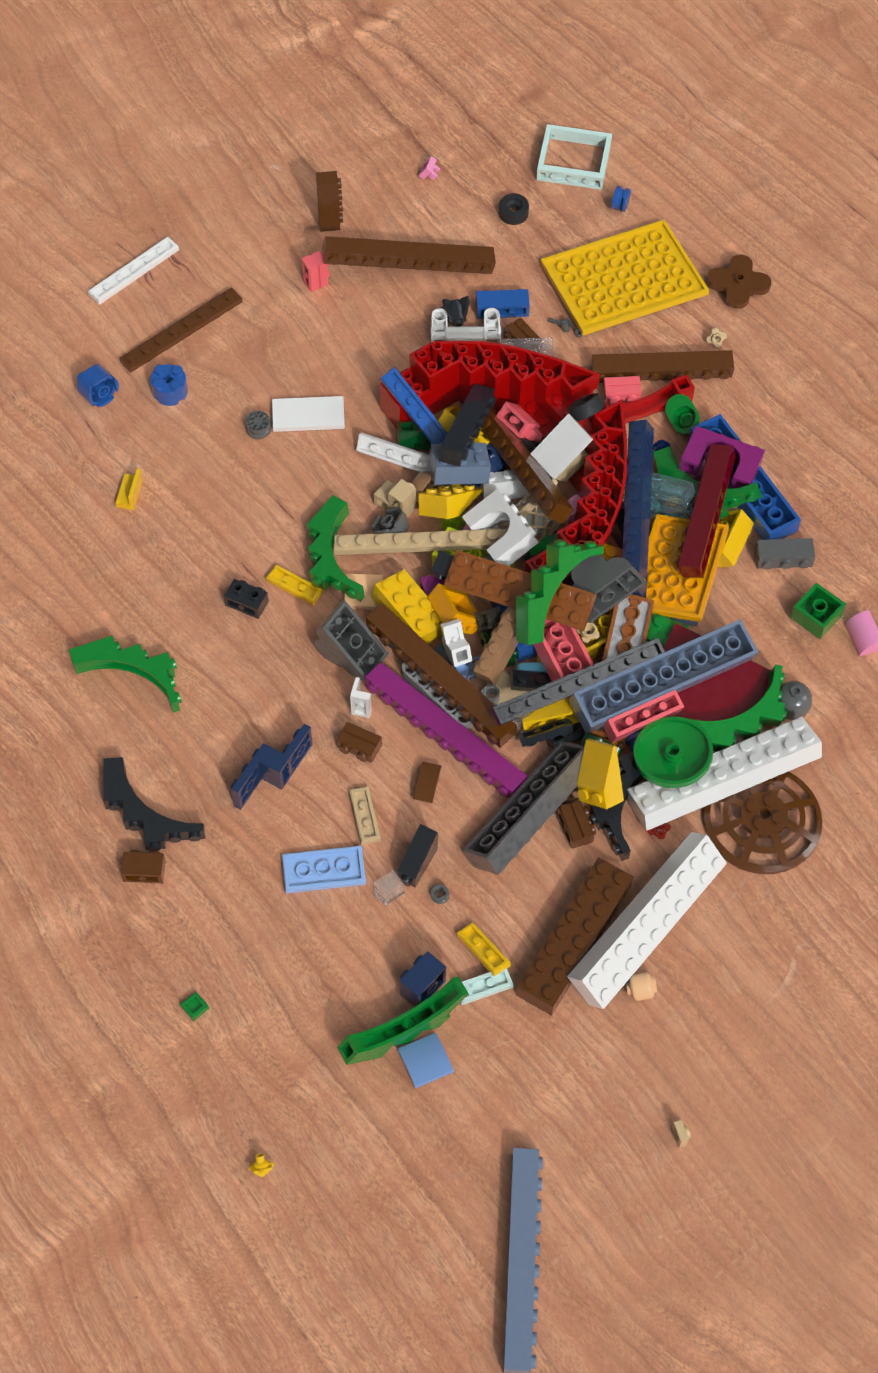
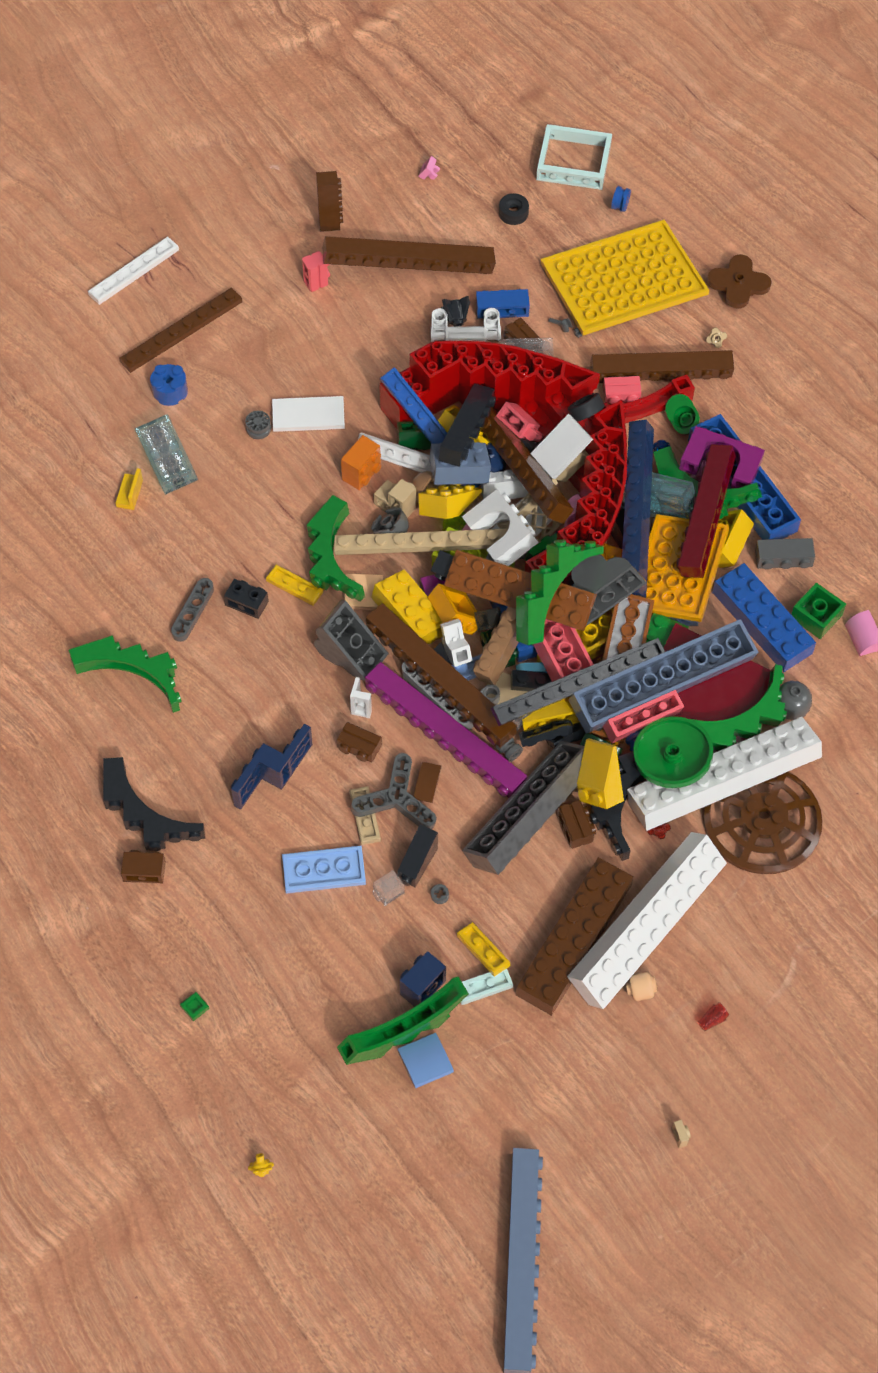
(97, 385): blue brick -> none
(166, 454): none -> brick
(189, 608): none -> dark grey beam
(361, 462): none -> orange brick
(401, 803): none -> dark grey piece
(511, 750): none -> dark grey wheel
(590, 627): tan plate -> none
(715, 1015): none -> clear red cone
(764, 617): none -> blue brick

